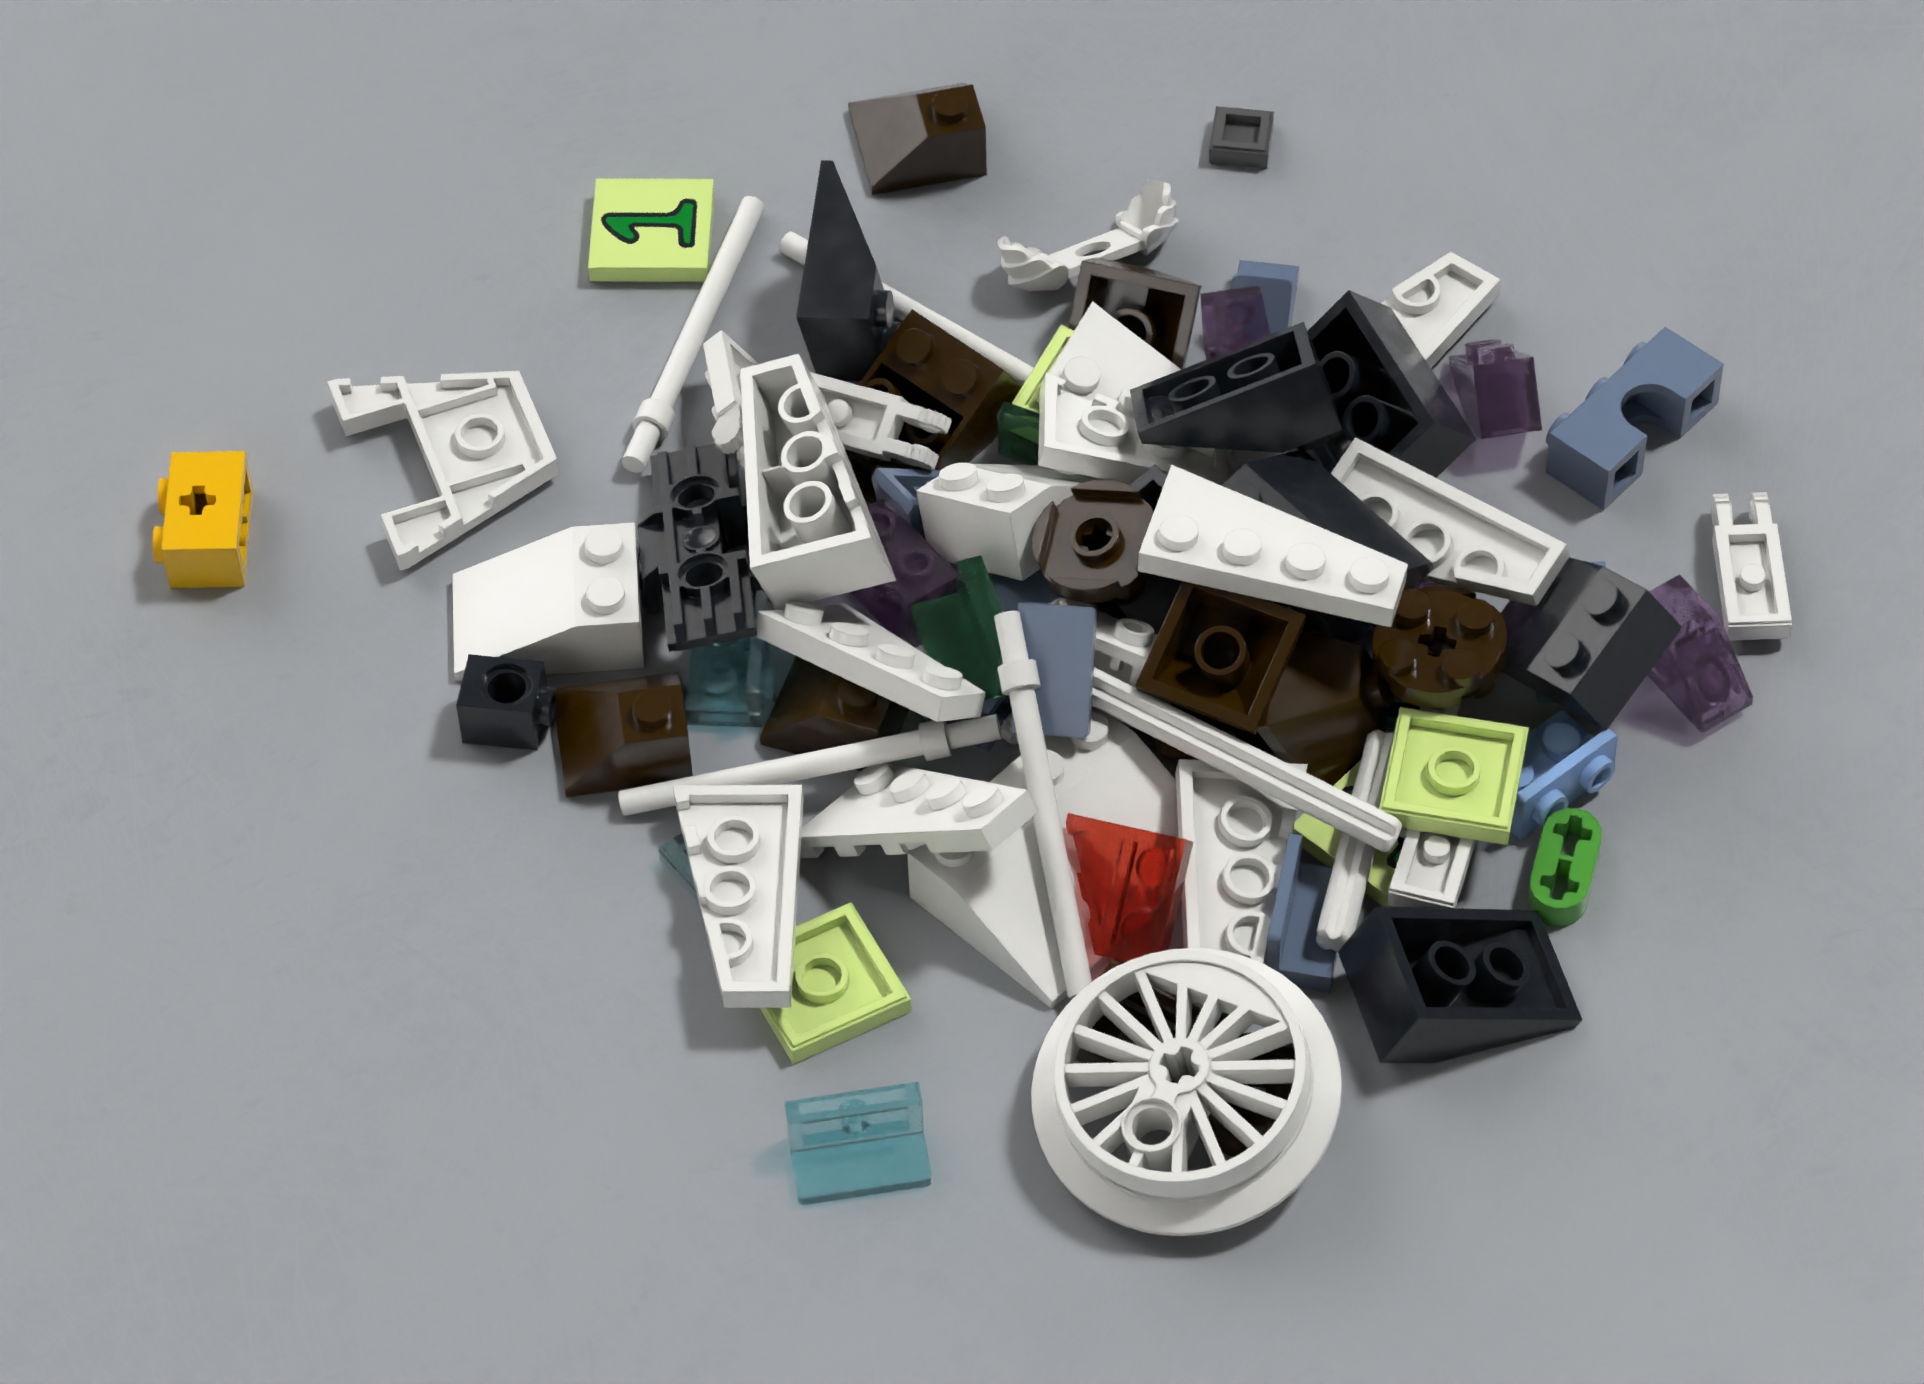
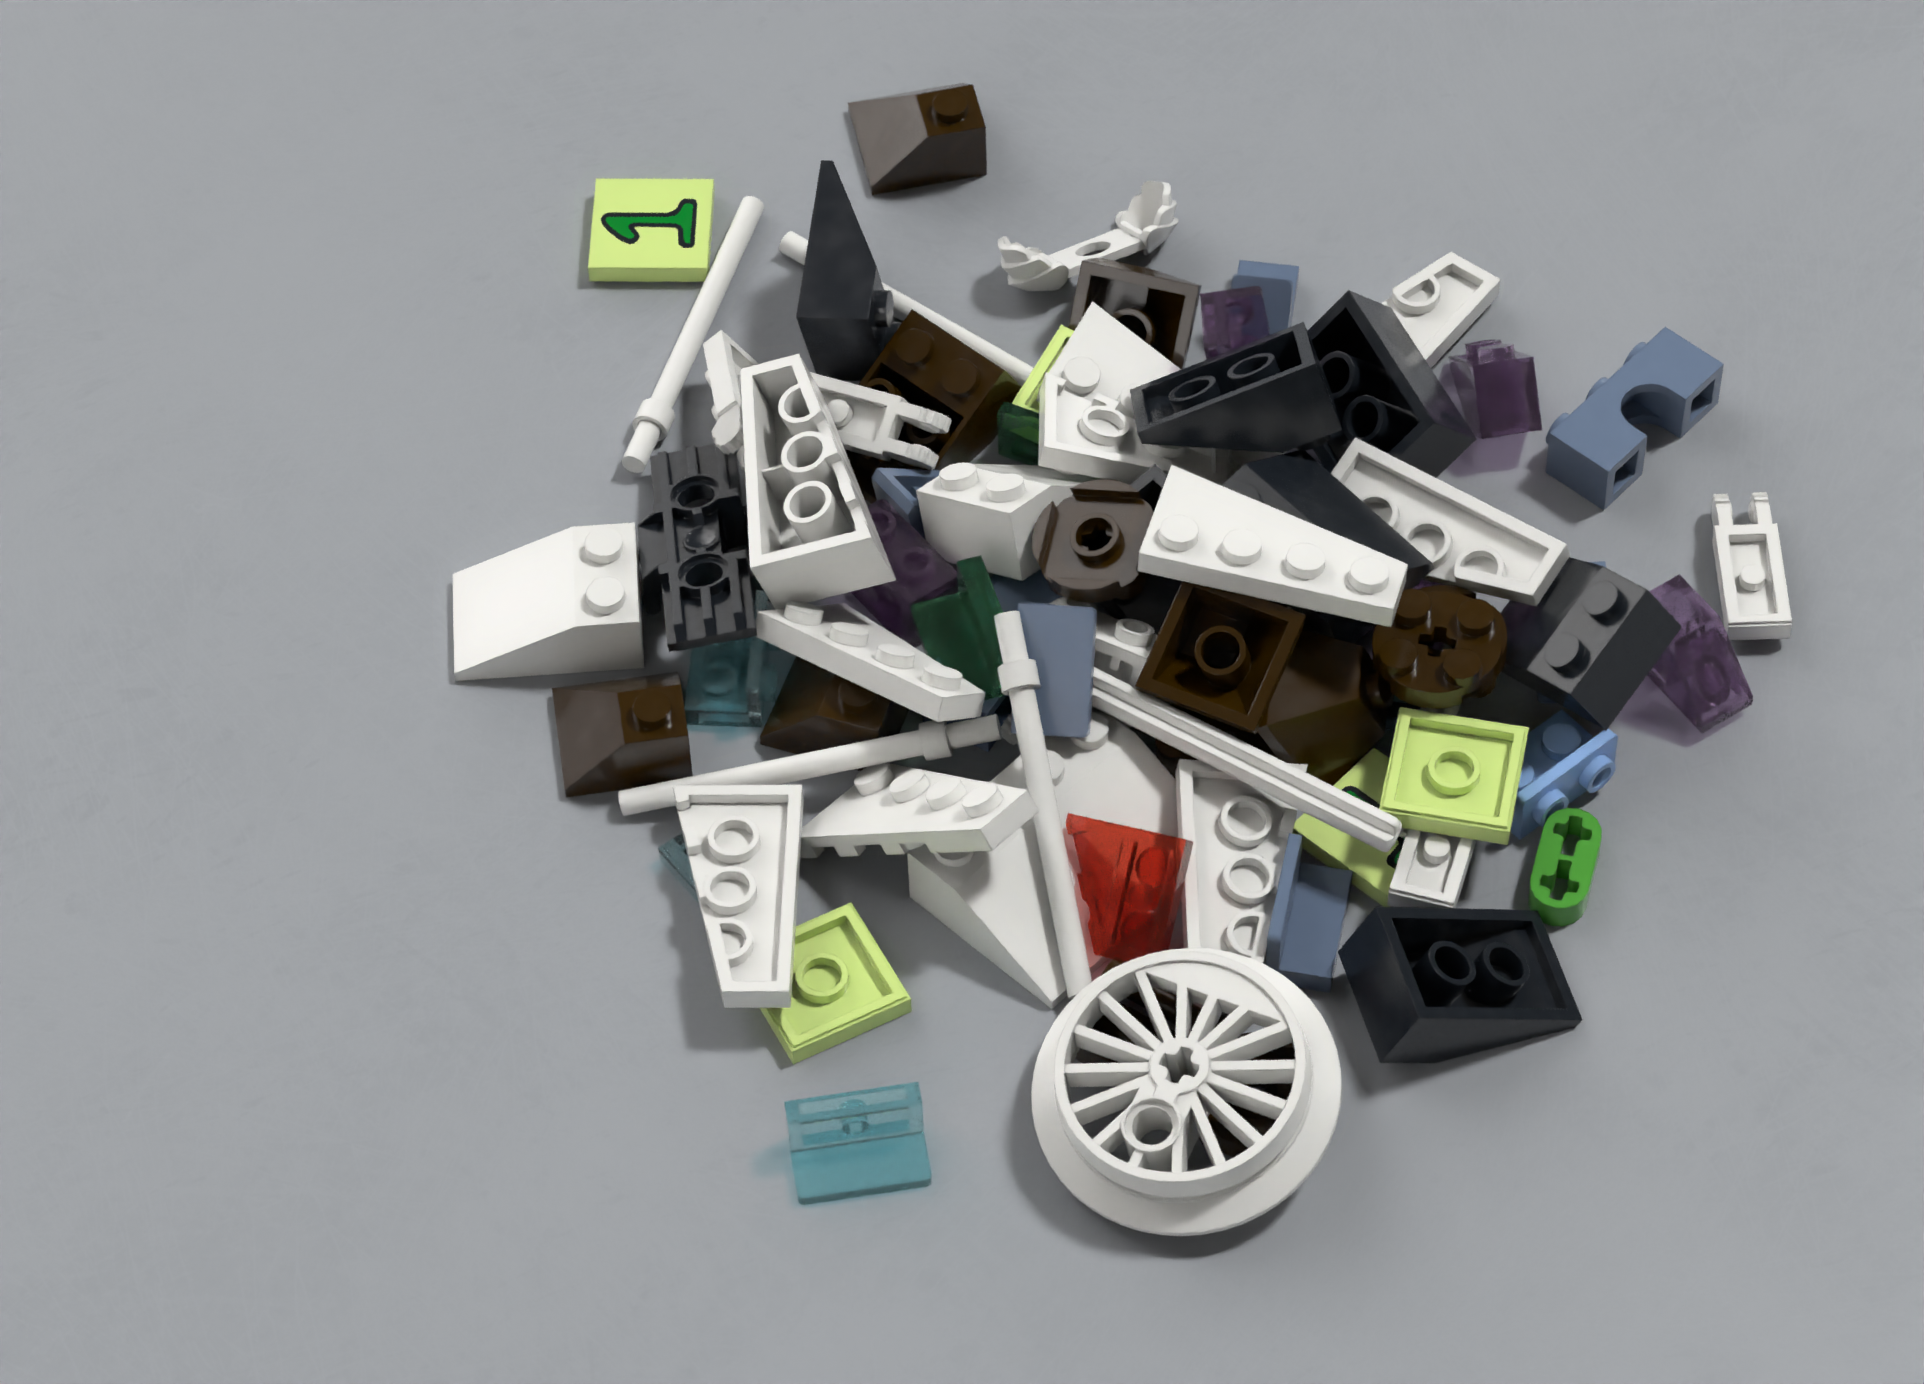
(204, 519): yellow brick -> none
(475, 439): white wing -> none
(504, 702): black brick -> none
(1241, 137): dark grey tile -> none
(1353, 856): white axle -> none

